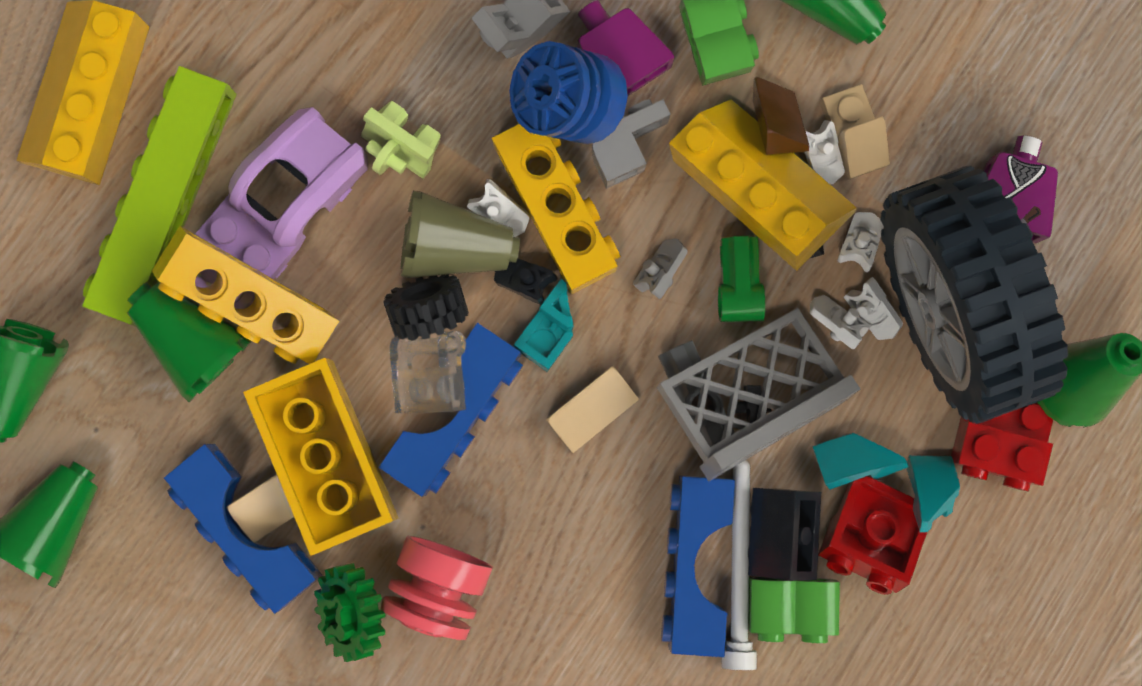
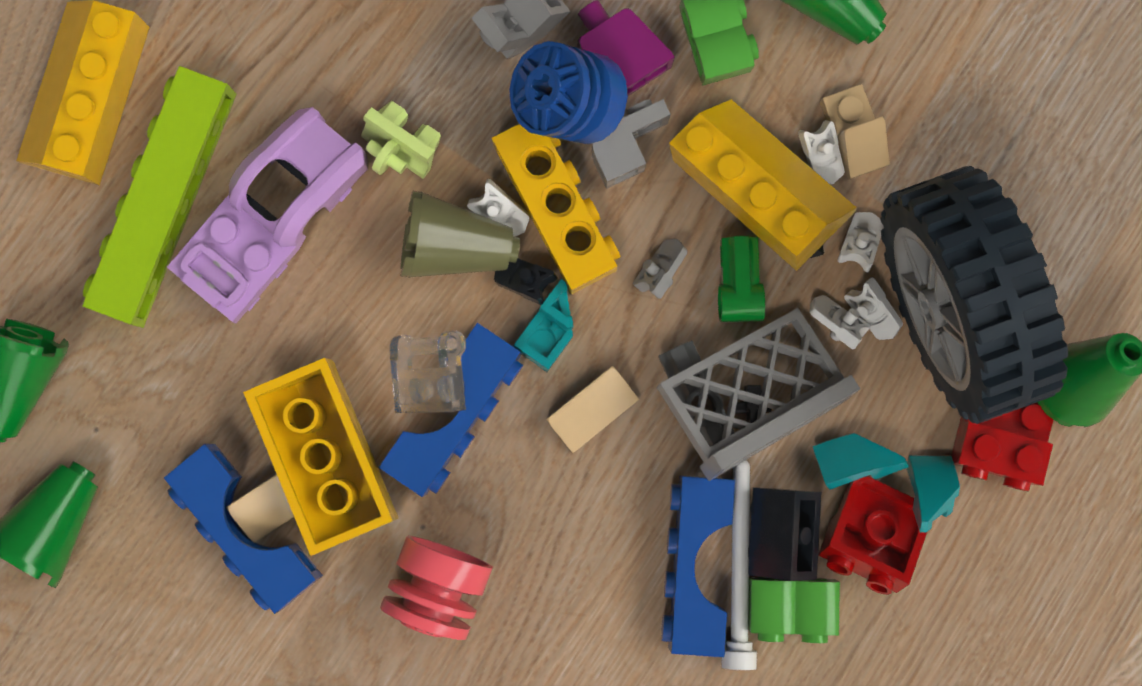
(184, 339): green cone -> none
(191, 254): yellow brick -> none
(349, 612): green gear -> none
(426, 307): black tyre -> none
(778, 118): reddish brown slope -> none
(1028, 184): magenta torso -> none

